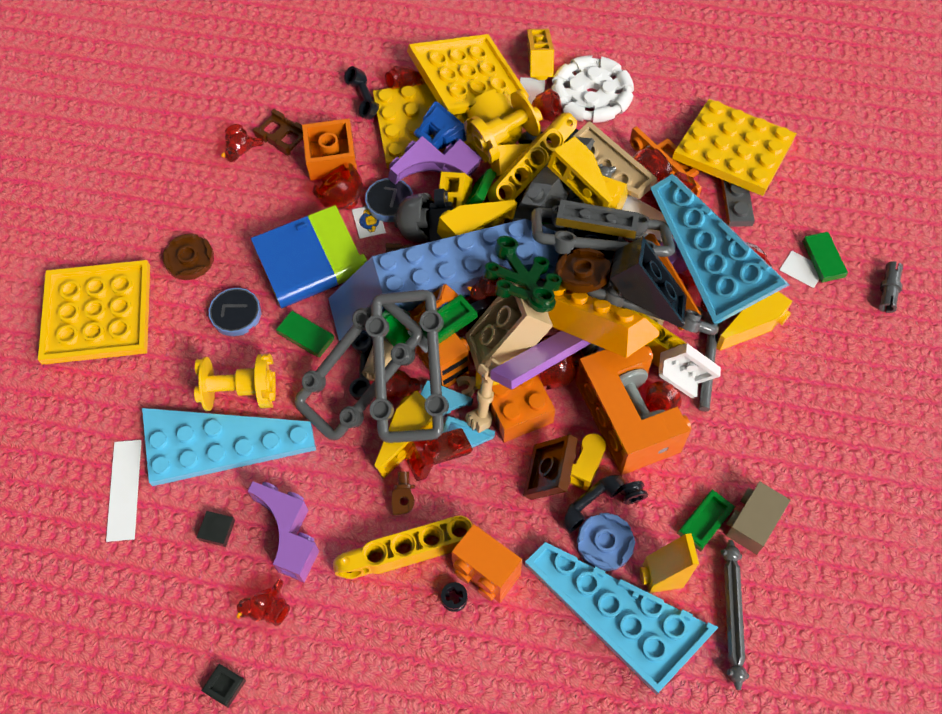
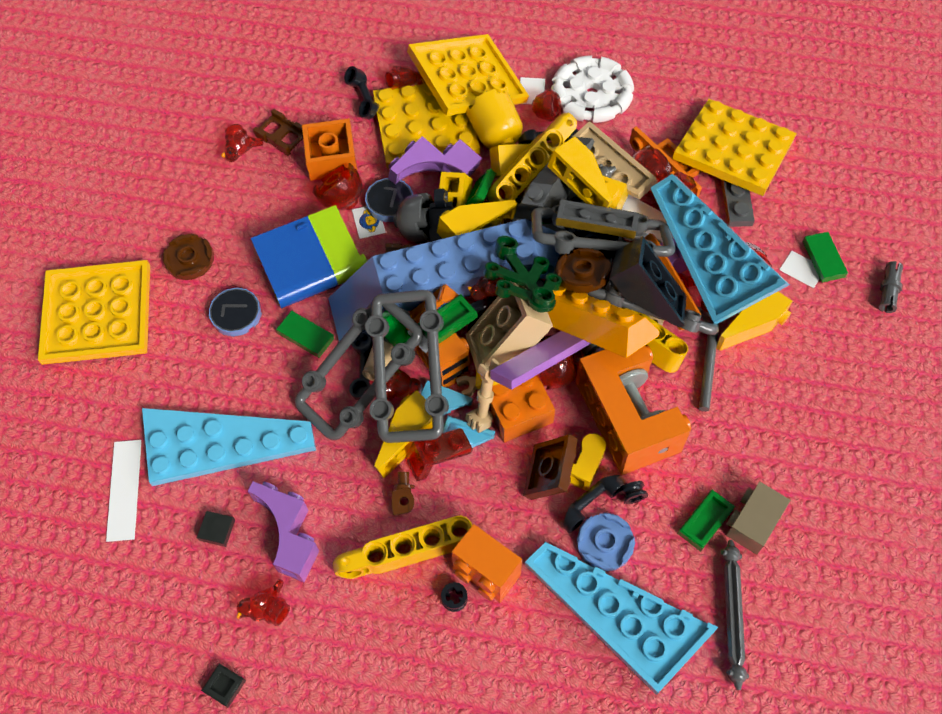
(246, 381): yellow piece -> none
(442, 126): blue piece -> none
(490, 134): yellow piece -> none
(540, 53): yellow slope -> none
(662, 396): clear red cone -> none
(670, 565): yellow slope -> none
(687, 368): white bracket -> none

